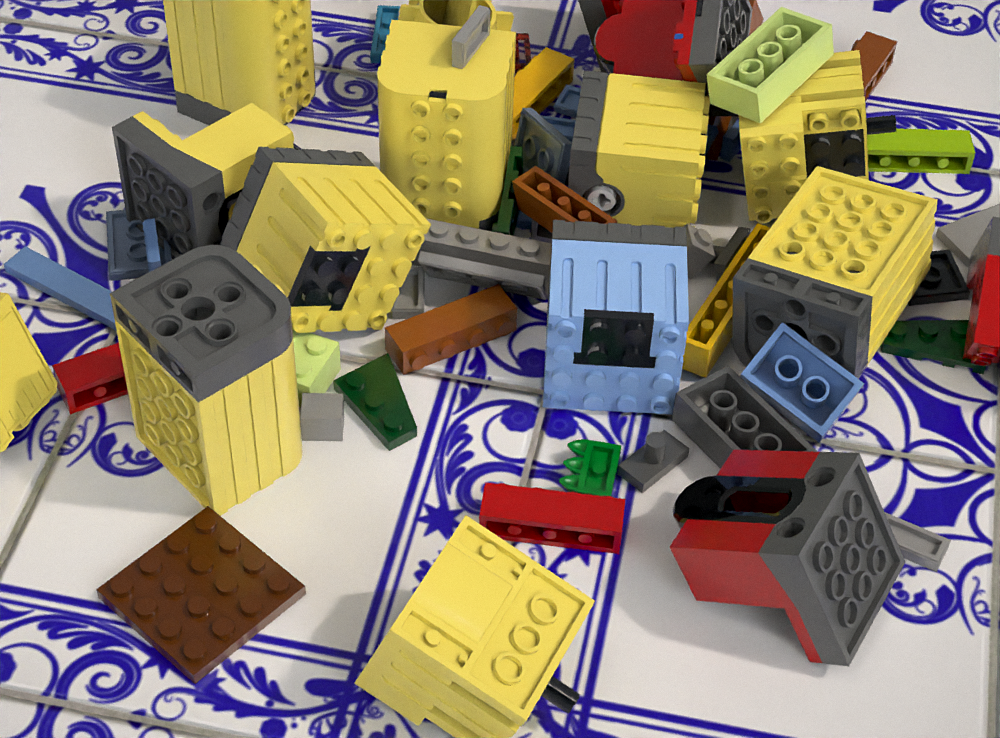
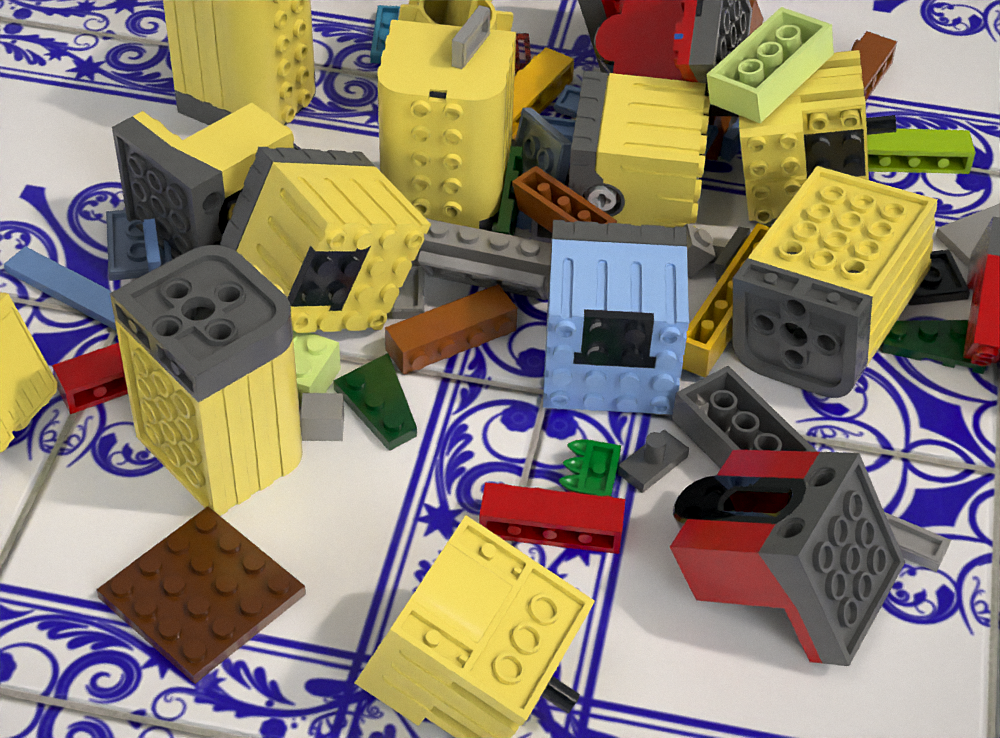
(801, 382): medium blue slope -> none

